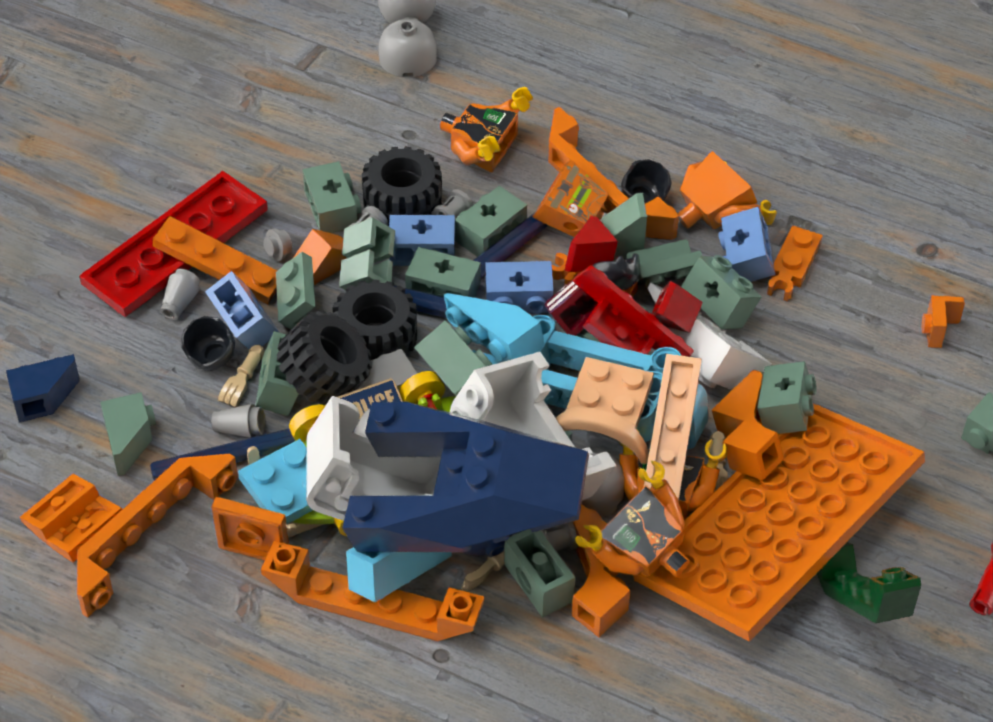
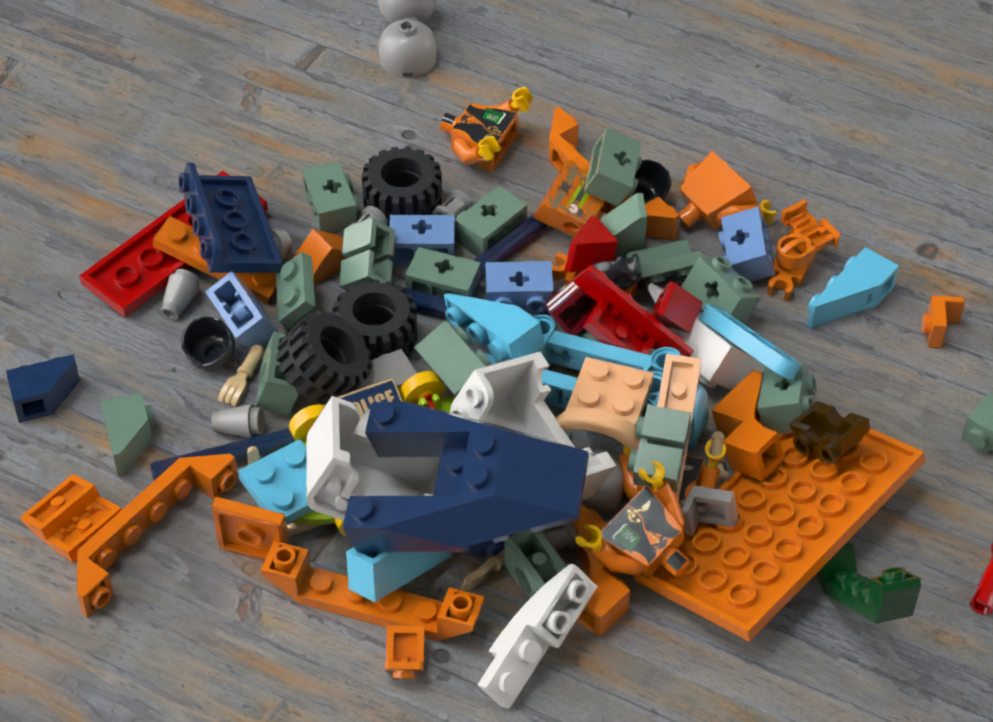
(229, 223): none -> dark blue bracket
(405, 651): none -> orange bracket
(535, 627): none -> white slope
(613, 167): none -> sand green brick
(663, 440): none -> sand green piece
(708, 506): none -> light grey bracket
(750, 341): none -> medium azure beam
(806, 236): none -> orange piece
(826, 433): none -> dark brown cylinder
(856, 289): none -> medium azure slope

